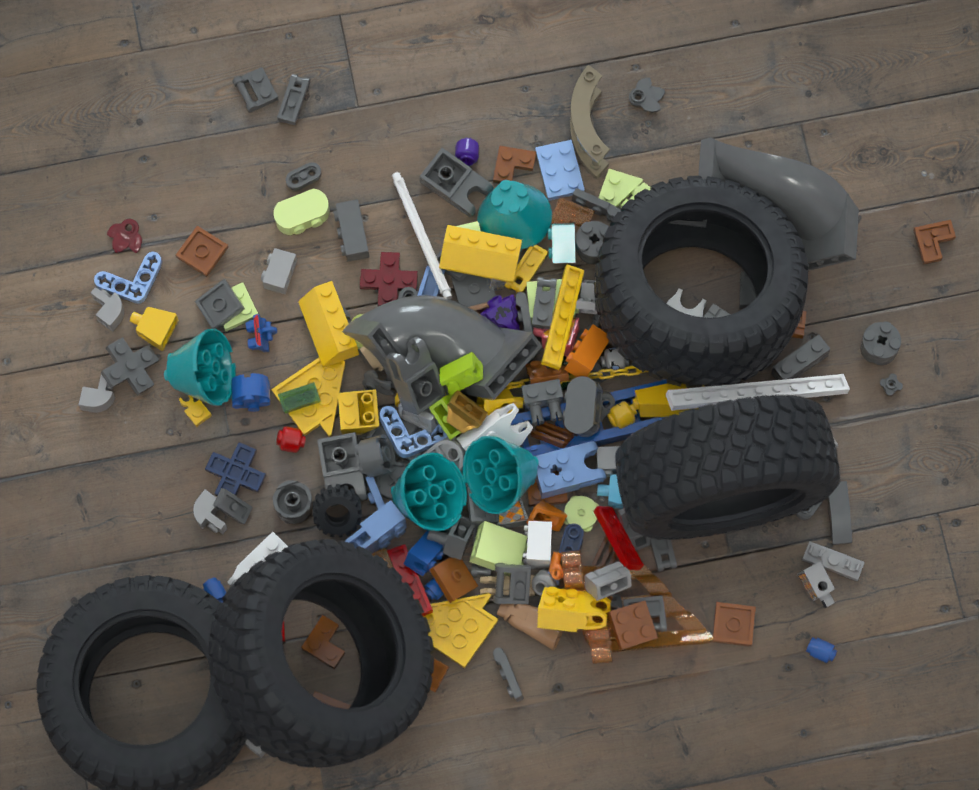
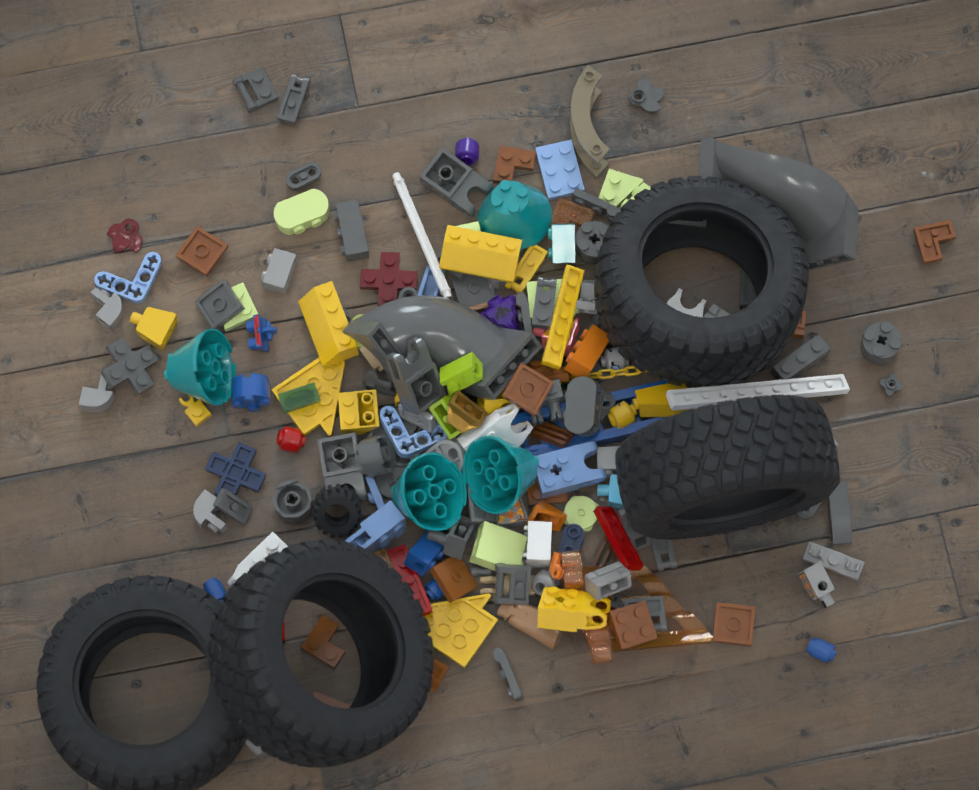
(527, 389): none -> dark orange plate

